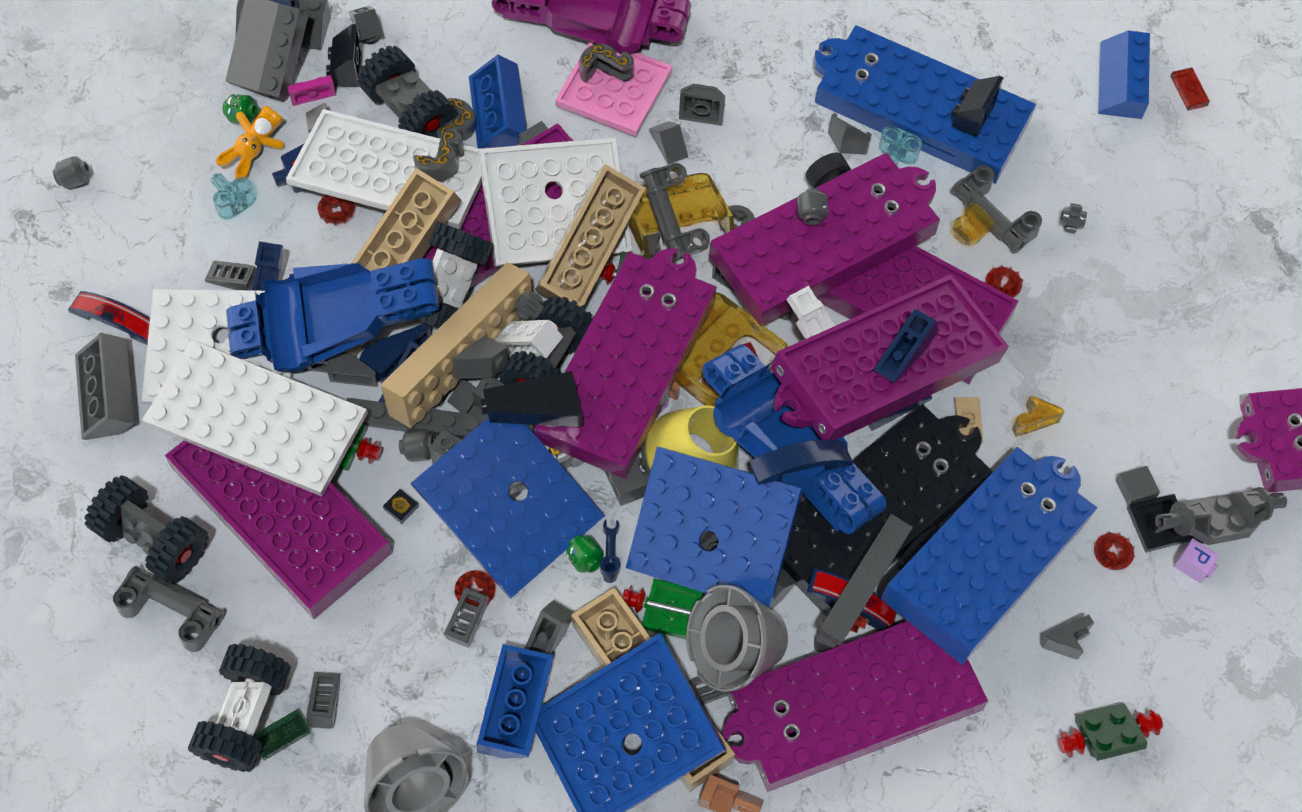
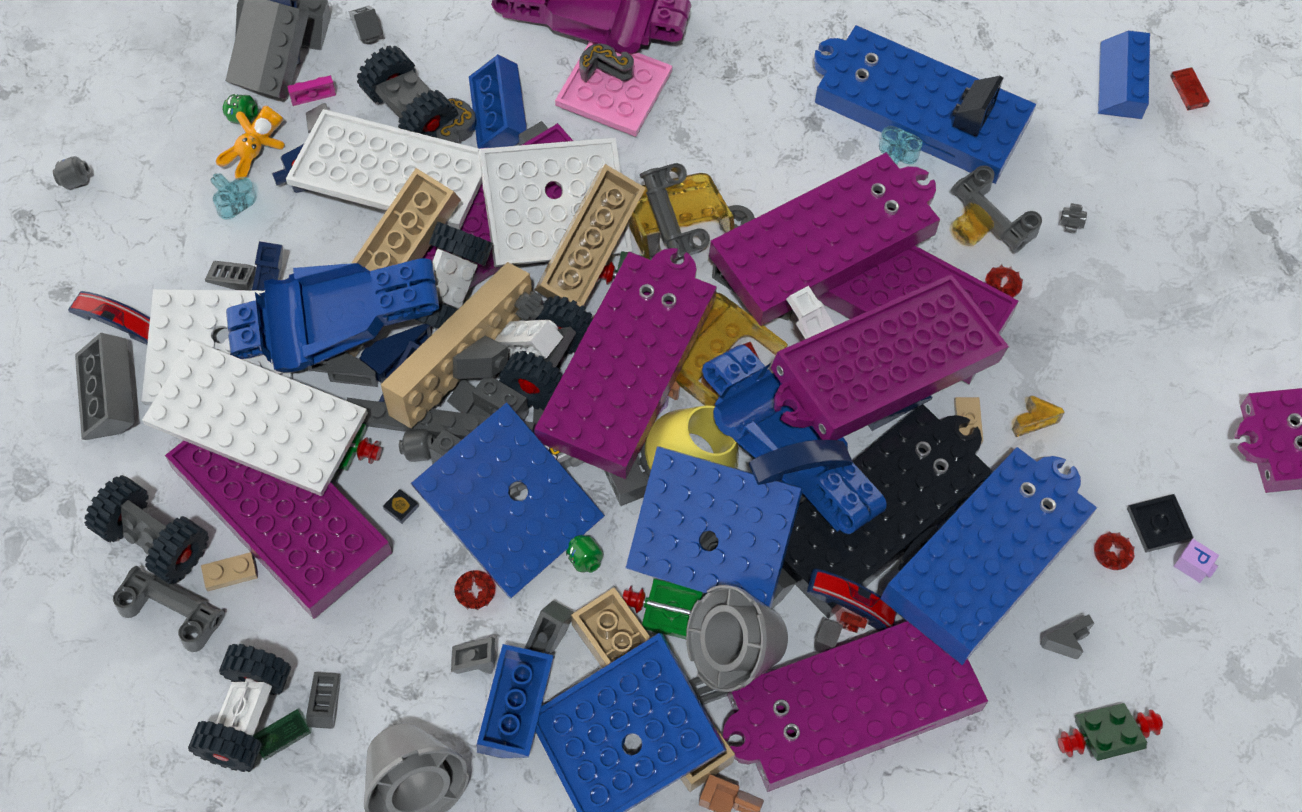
(229, 571): none -> tan plate
(325, 209): clear red gear -> none
(345, 58): black slope -> none
(445, 163): dark grey animal -> none
(458, 614): dark grey slope -> none
(474, 656): none -> dark grey slope
(535, 401): black slope -> none
(610, 564): dark blue brick -> none
(669, 141): dark grey slope -> none
(702, 104): dark grey slope -> none
(812, 206): dark grey head -> none
(826, 169): black tyre -> none
(847, 137): dark grey slope -> none
(865, 580): dark grey tile -> none
(907, 346): dark blue slope -> none
(1137, 485): dark grey piece -> none
(1223, 516): dark grey plate -> none

